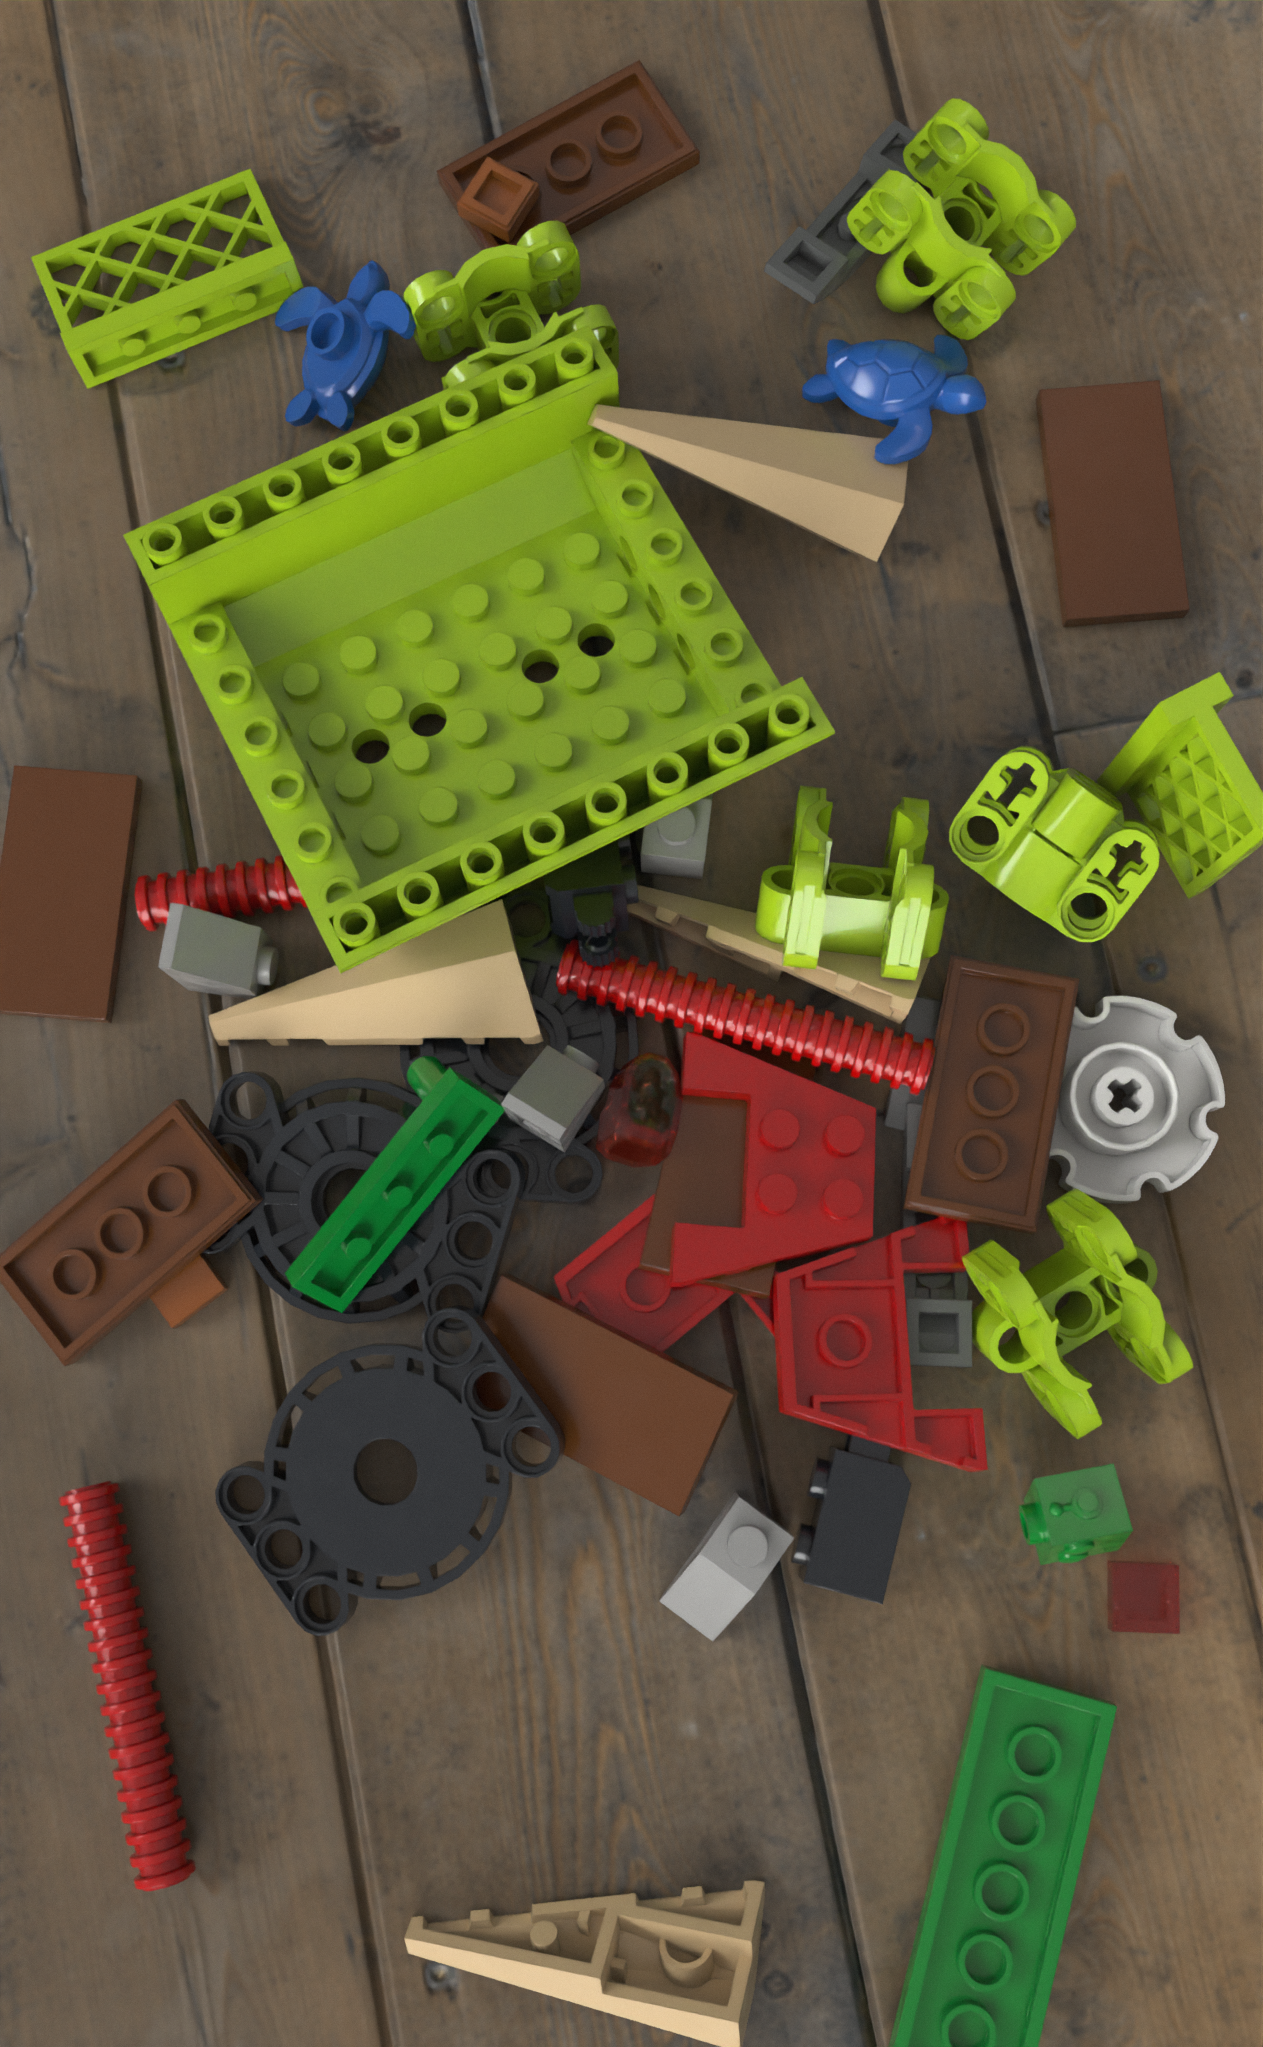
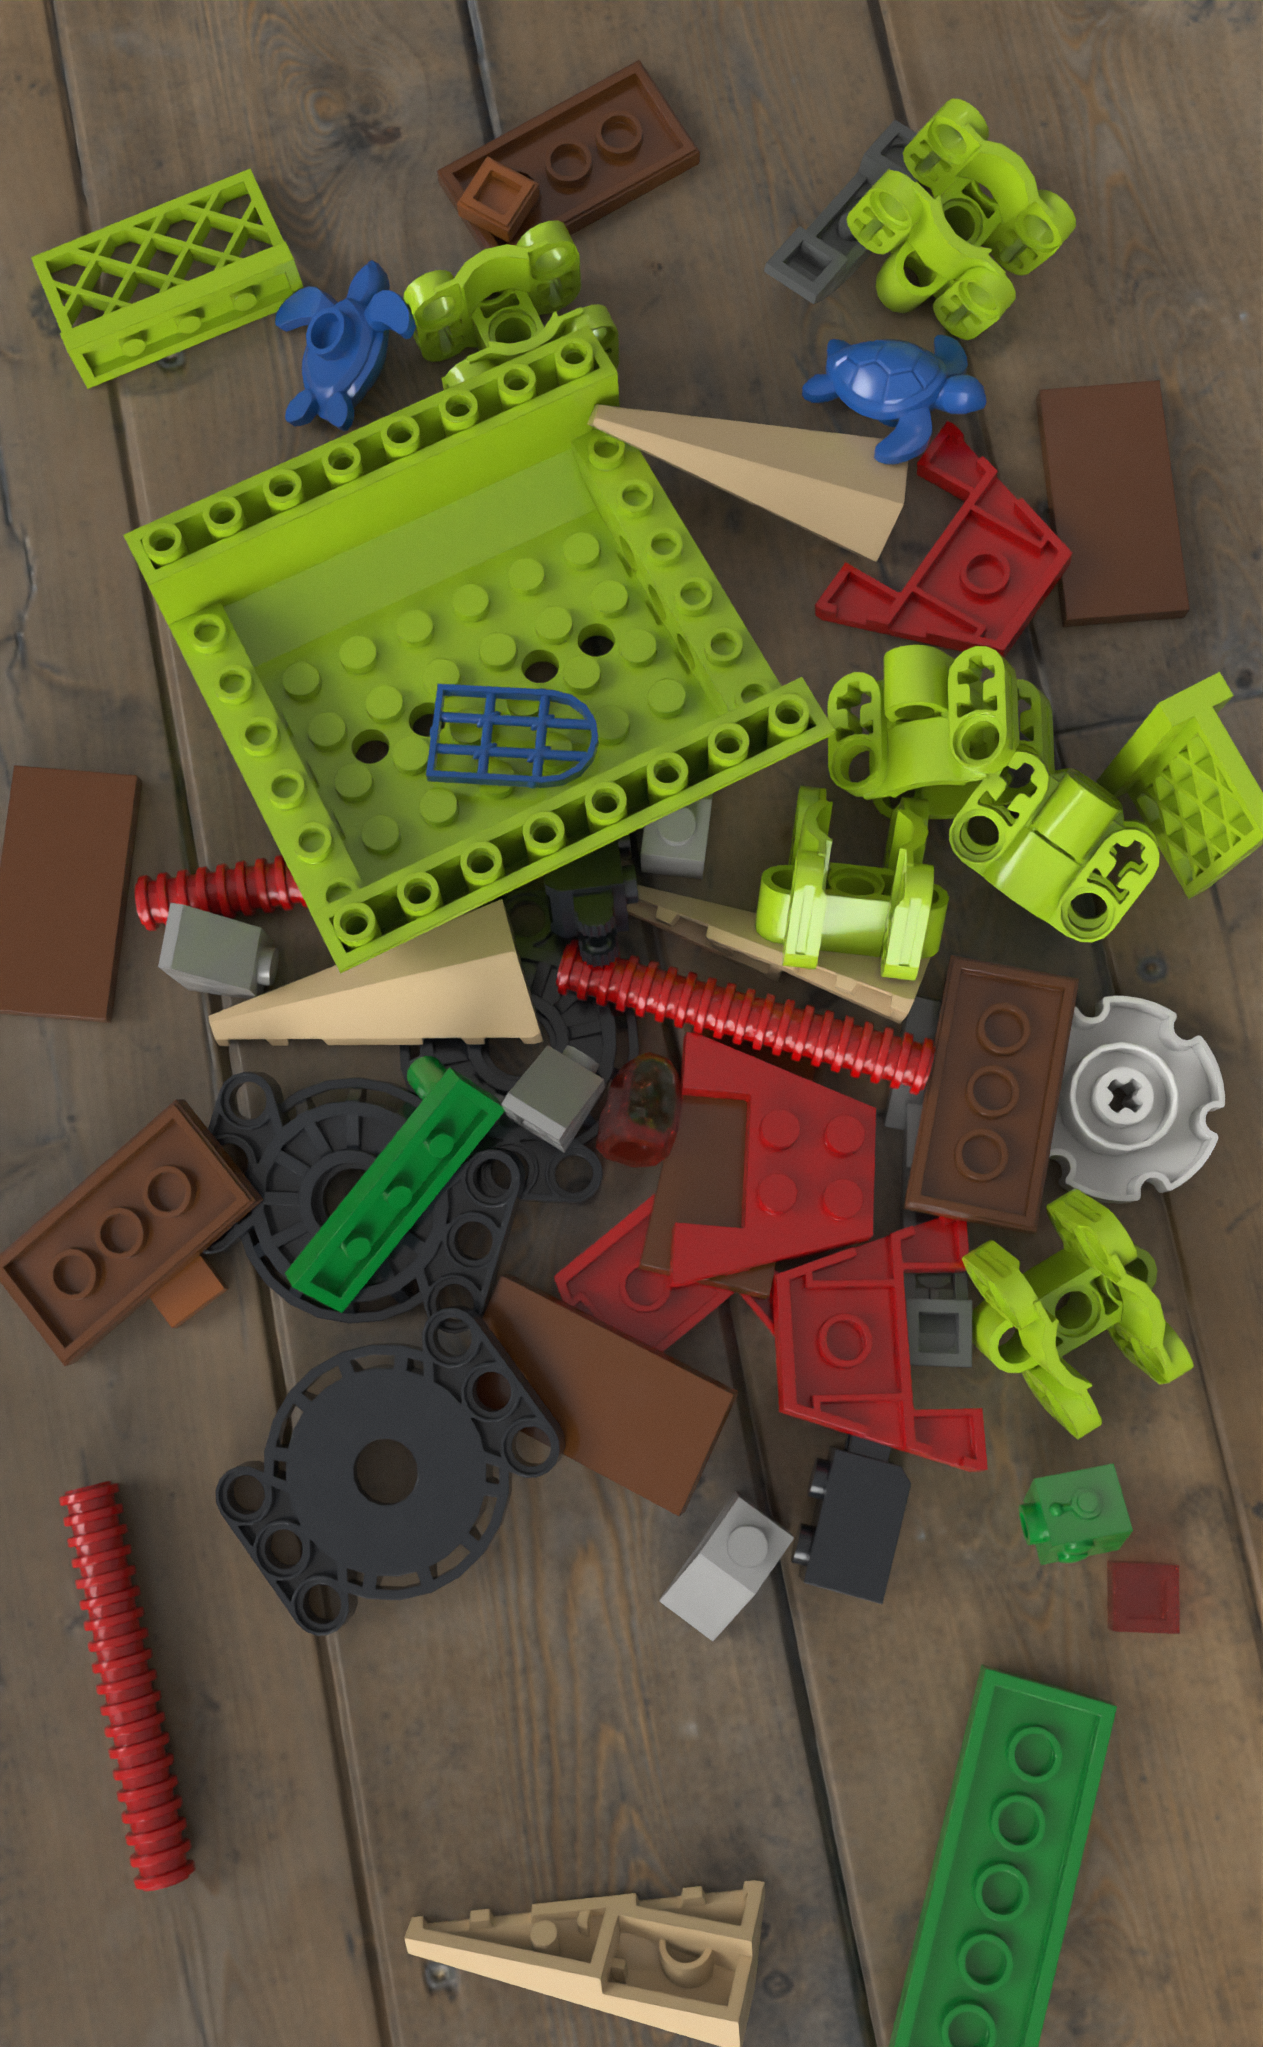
(489, 749): none -> blue window
(936, 728): none -> lime piece
(979, 576): none -> red wing

